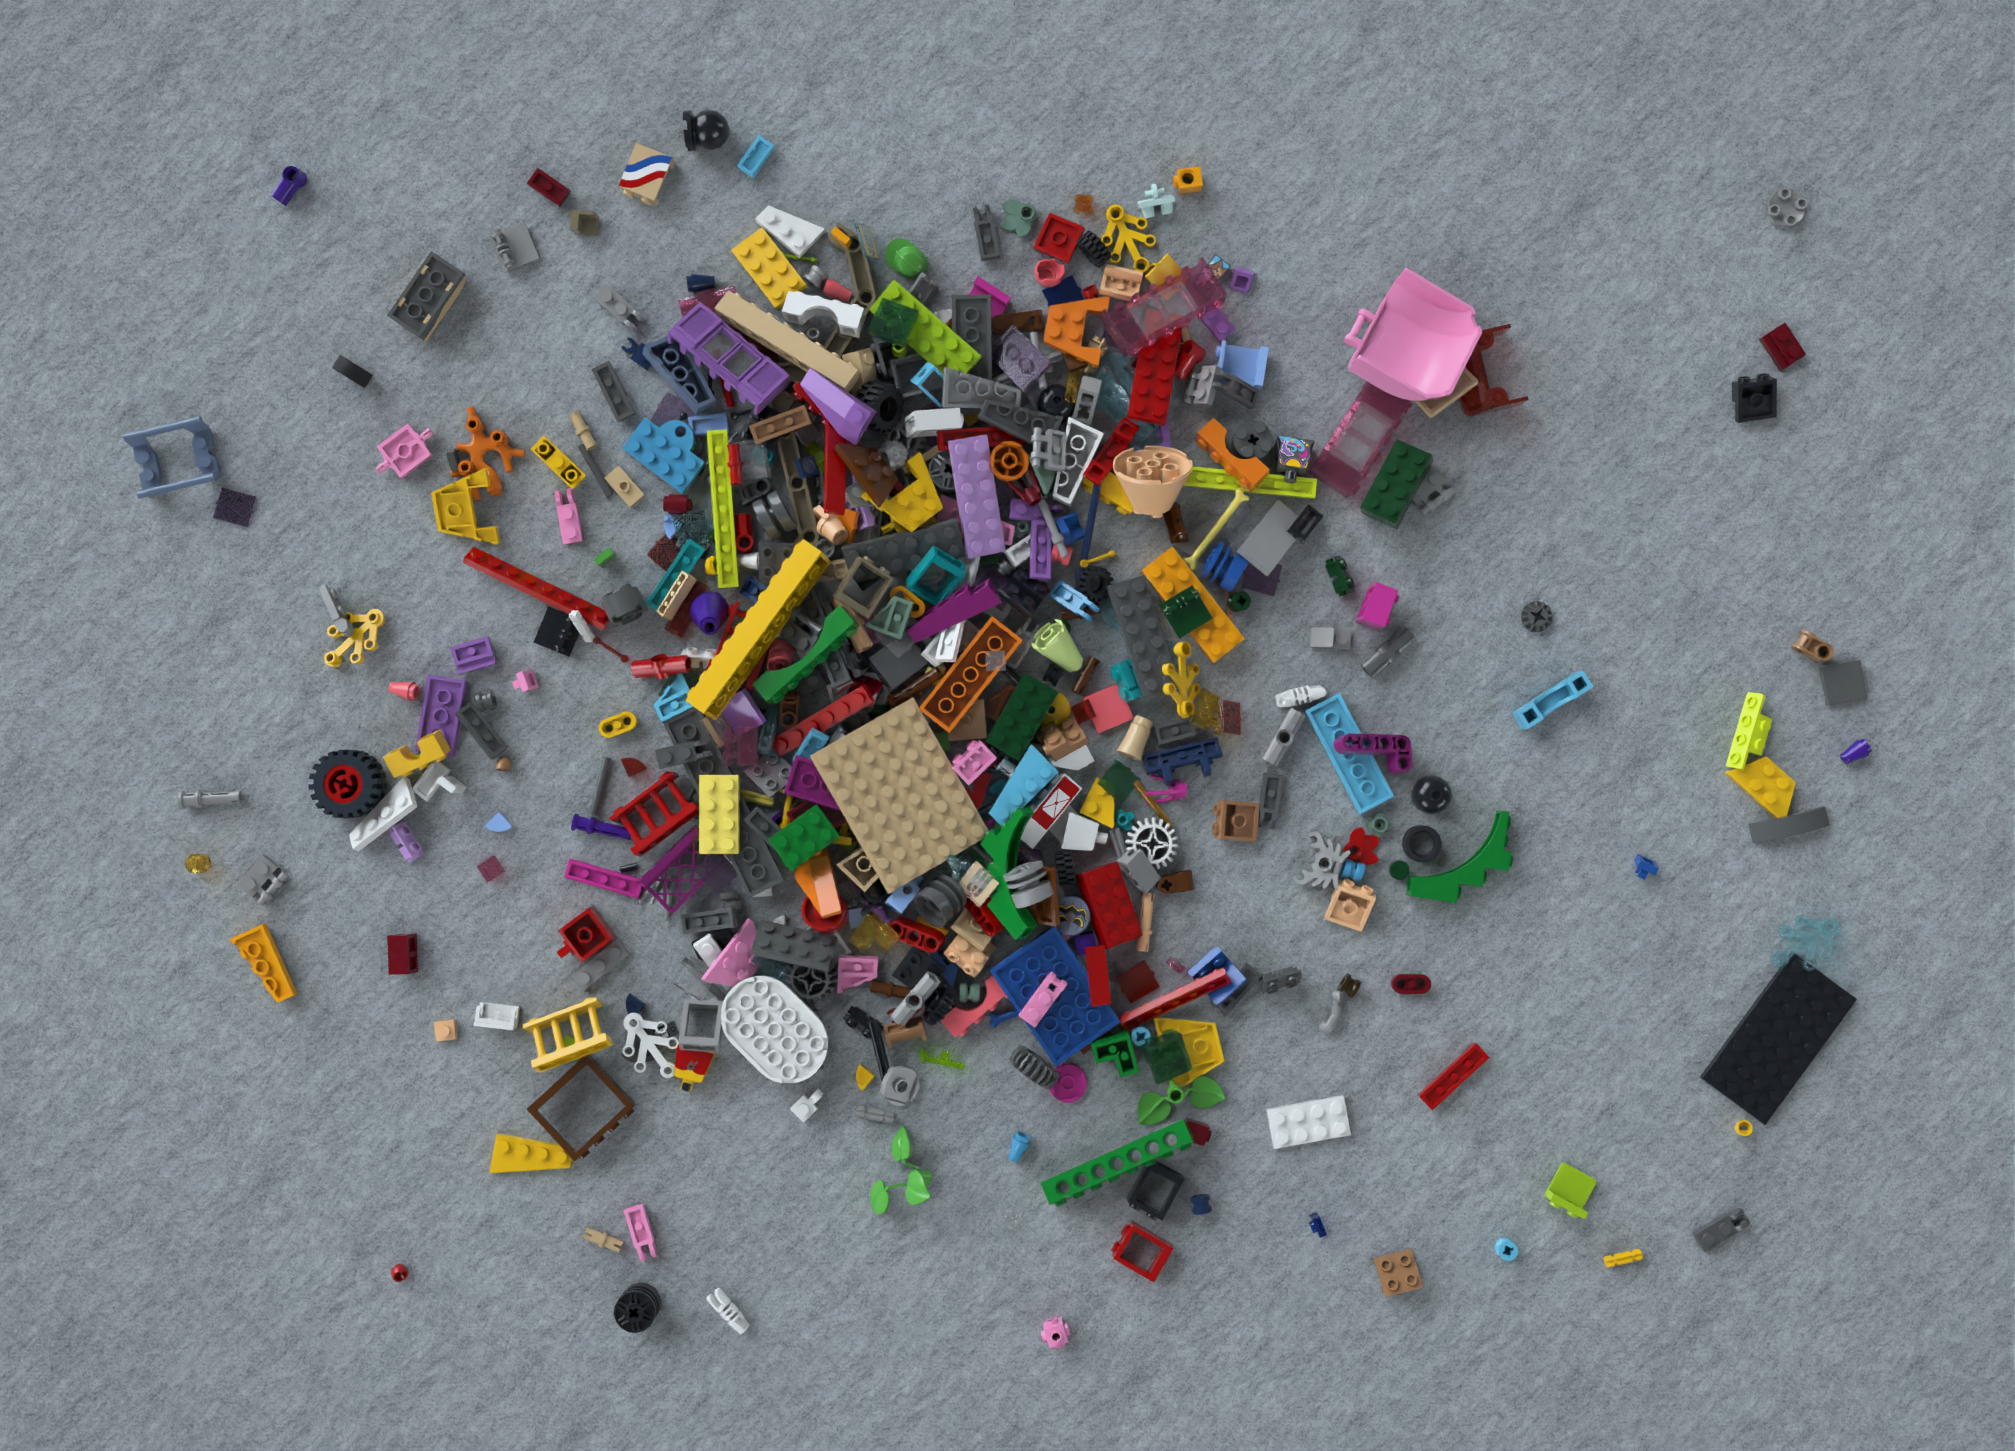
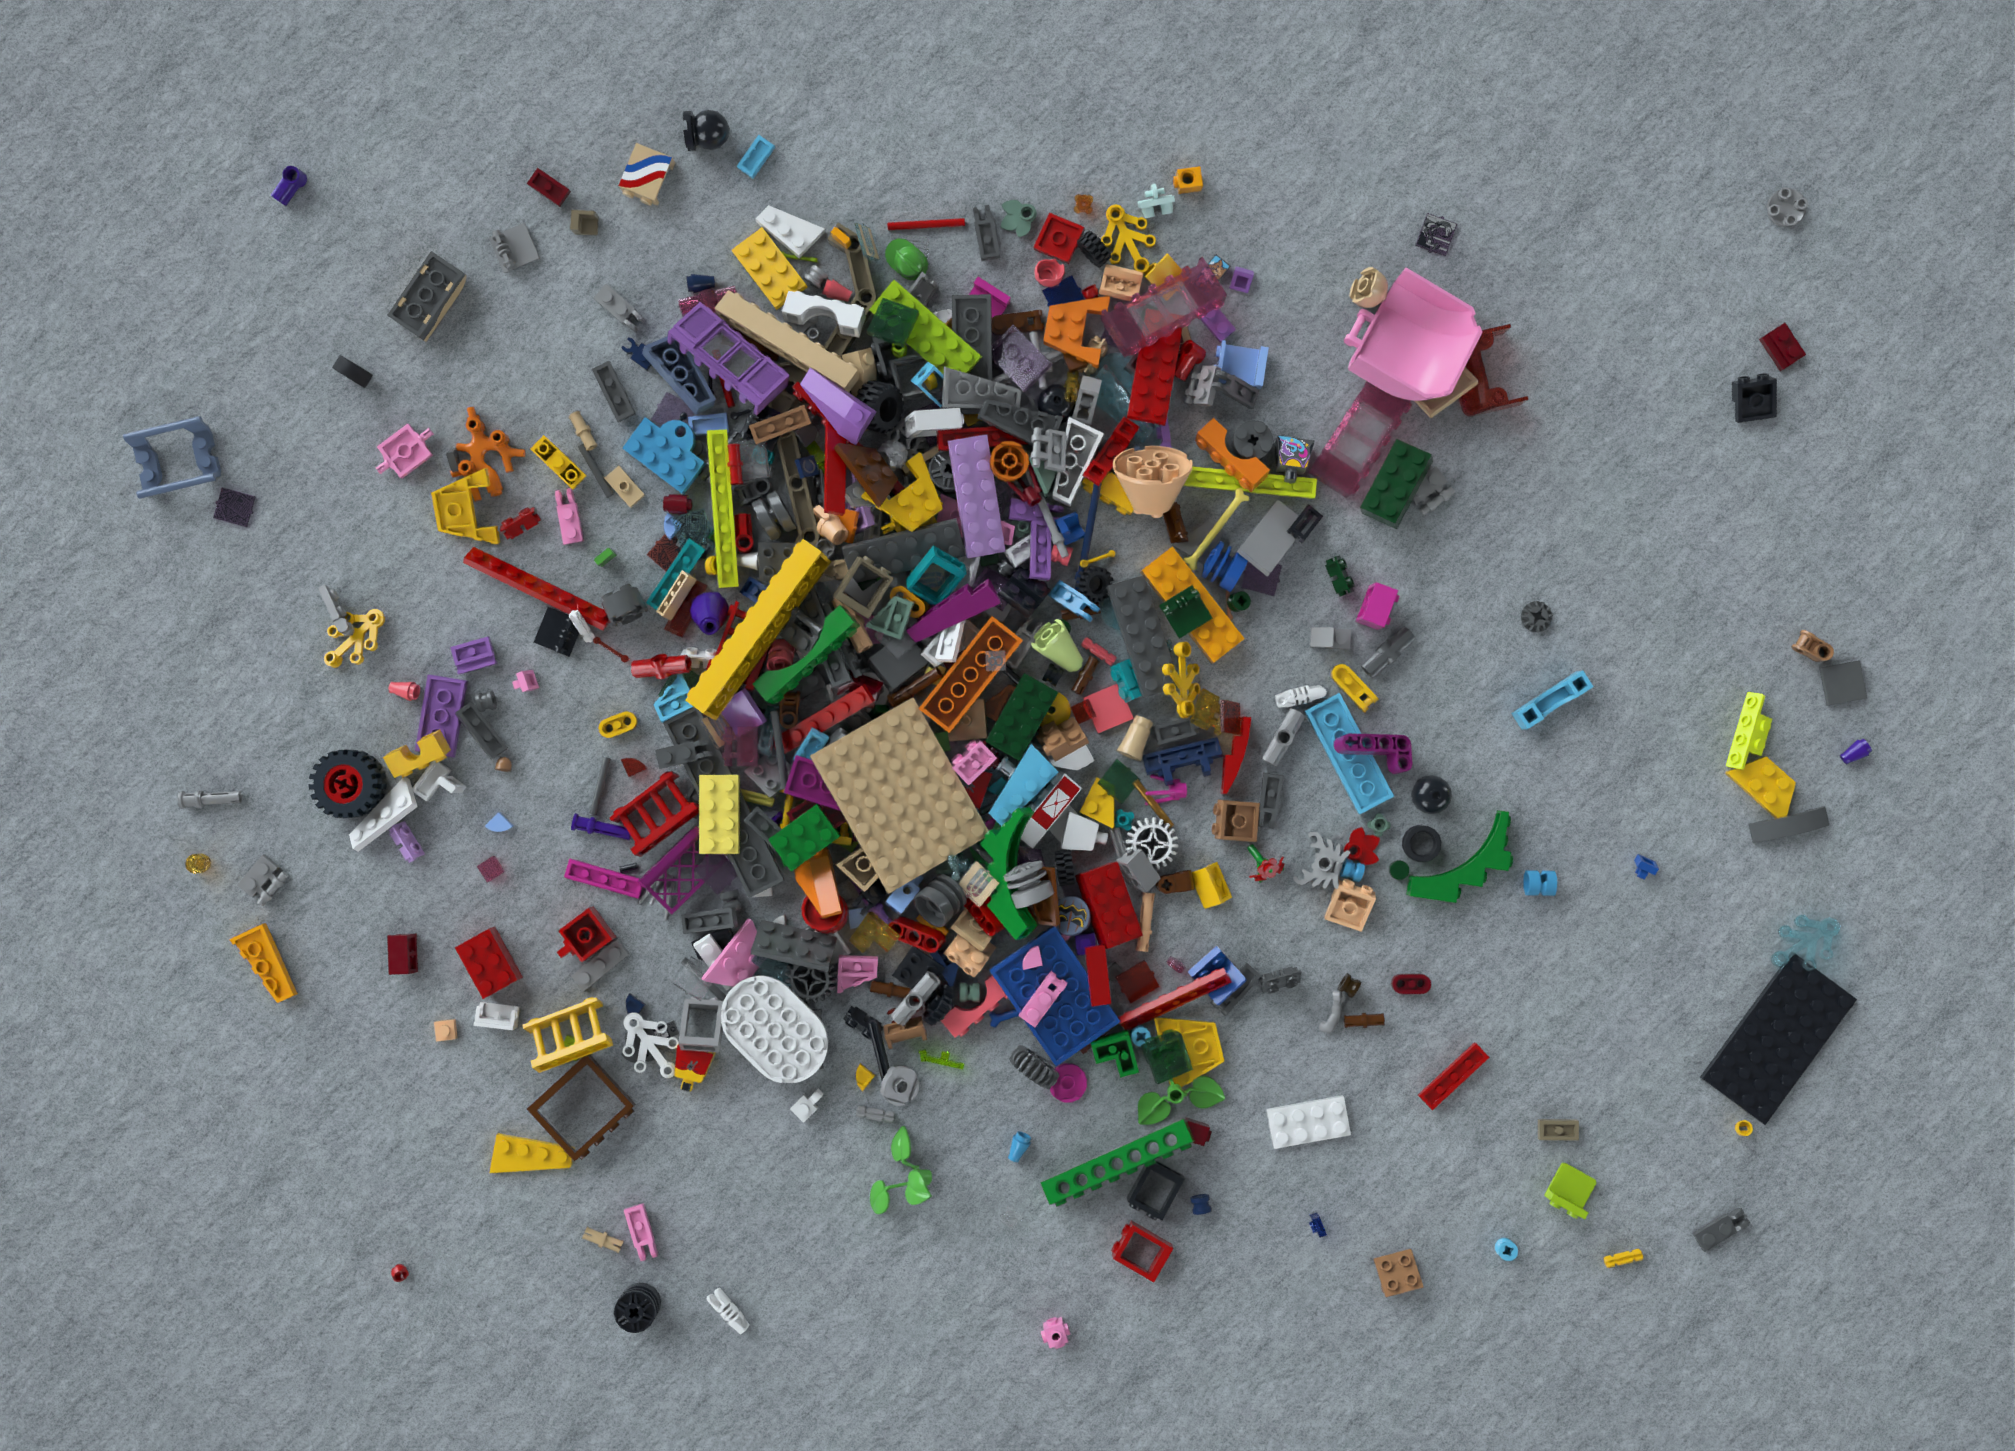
(488, 962): none -> red brick
(525, 518): none -> red hinge
(779, 748): none -> dark grey bar
(926, 224): none -> red bar
(931, 381): none -> yellow tile
(1032, 958): none -> bright pink tile
(1098, 651): none -> coral axle
(1211, 885): none -> yellow panel
(1232, 762): none -> red slope
(1268, 868): none -> red plant
(1353, 686): none -> yellow plate
(1364, 1020): none -> reddish brown pin
(1369, 289): none -> tan cylinder
(1436, 234): none -> piece
(1540, 883): none -> dark azure wheel
(1558, 1129): none -> dark tan plate

